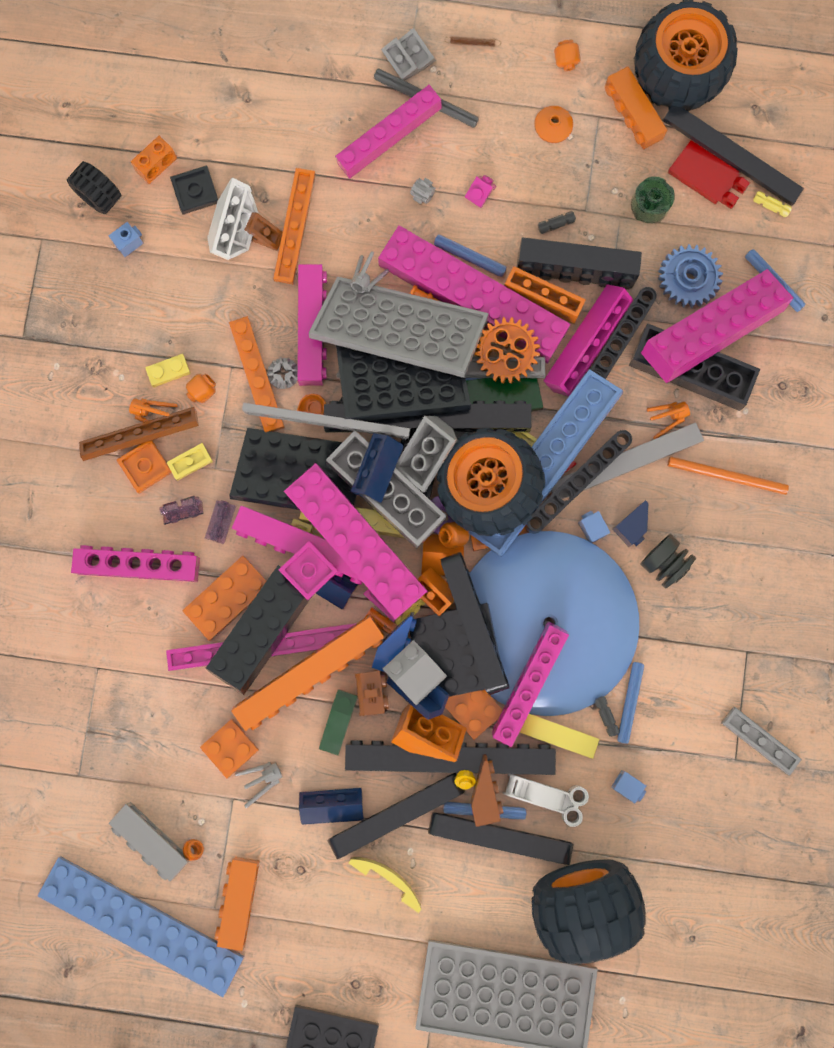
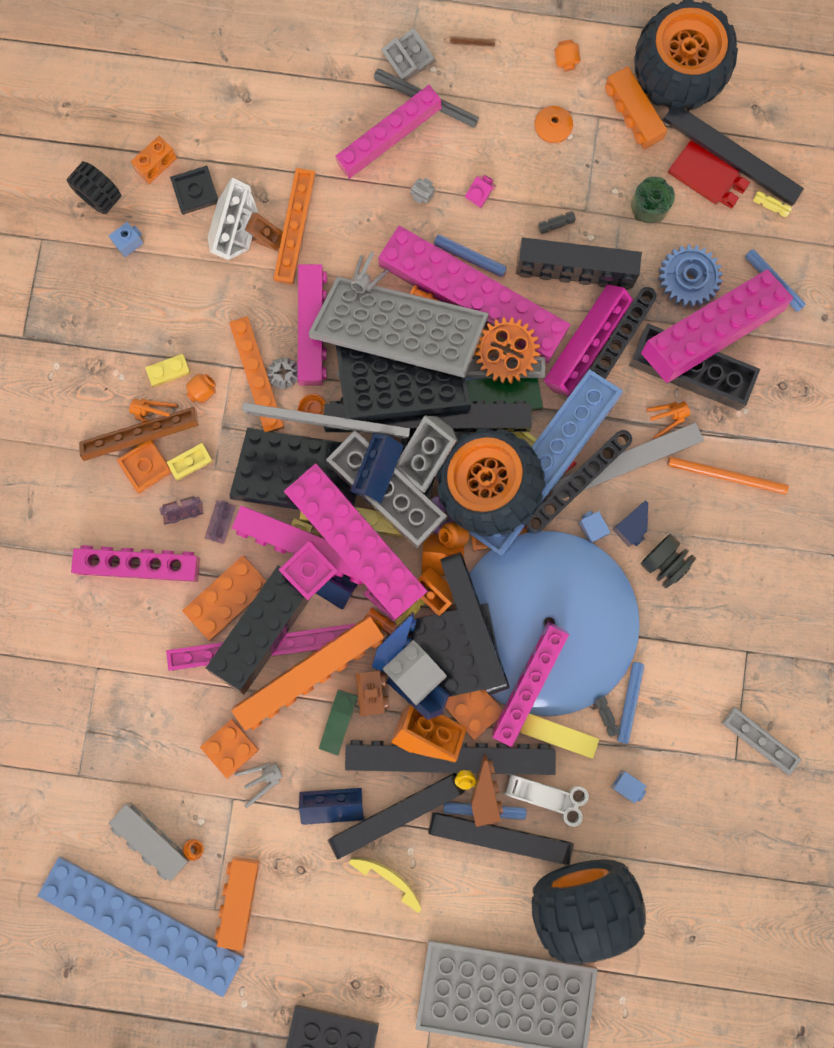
(546, 295): orange brick -> none

